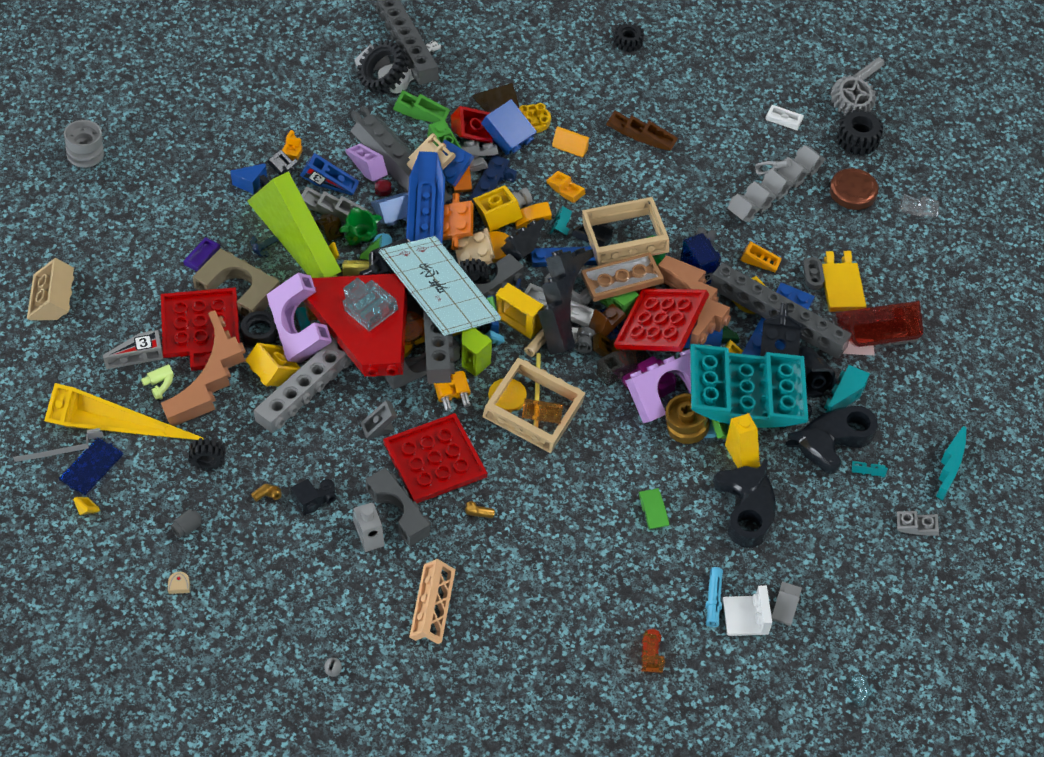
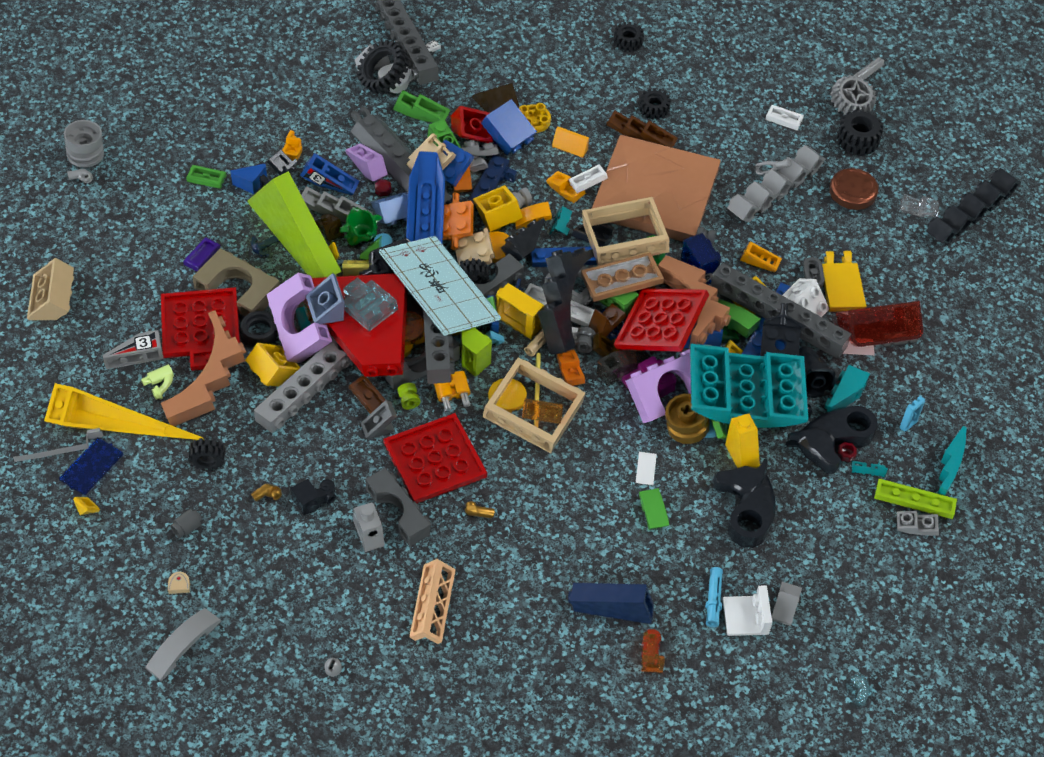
(81, 174): none -> light grey arm
(180, 641): none -> light grey slope
(205, 178): none -> bright green tile
(326, 301): none -> sand blue slope
(366, 393): none -> reddish brown hinge
(409, 397): none -> lime wheel
(570, 368): none -> orange slope
(588, 178): none -> white tile
(616, 601): none -> dark blue slope
(646, 468): none -> white sticker
(654, 97): none -> black tyre
(673, 177): none -> nougat tile
(741, 319): none -> bright green slope
(808, 295): none -> white bracket
(847, 452): none -> dark red tile
(912, 414): none -> medium azure tile
(915, 498): none -> lime plate
(973, 206): none -> black brick

